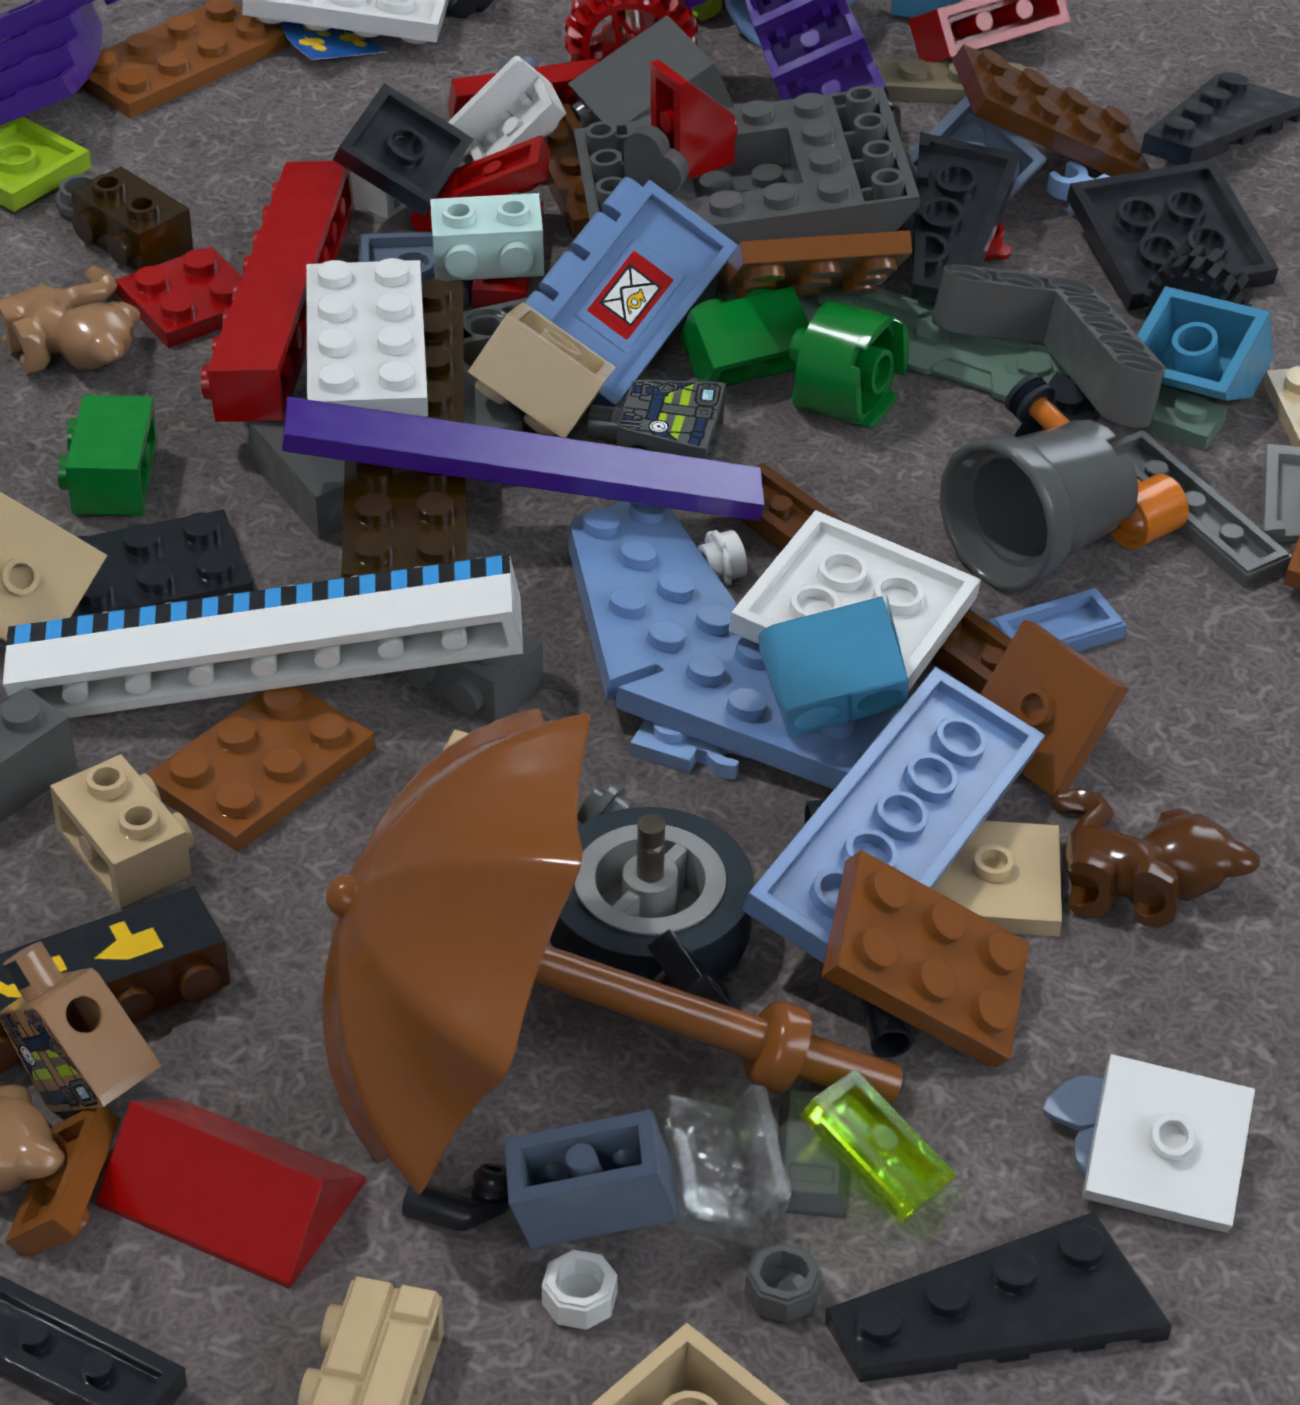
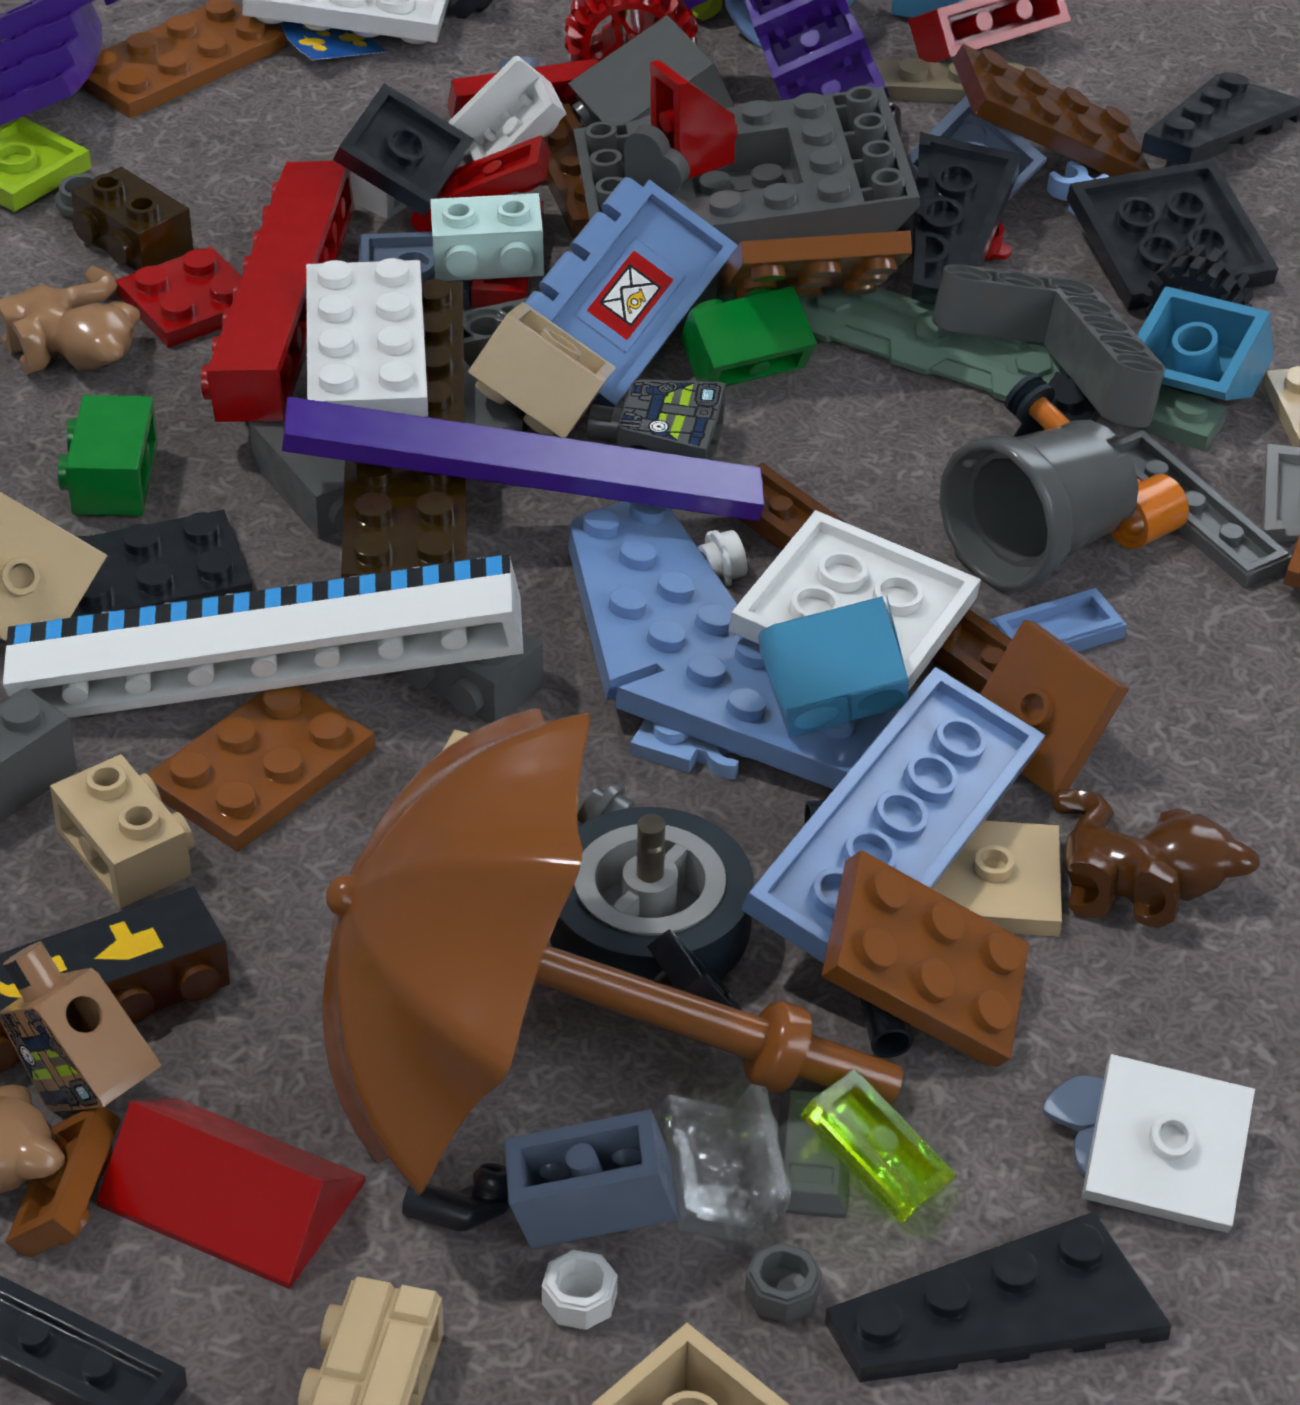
(848, 363): green brick -> none

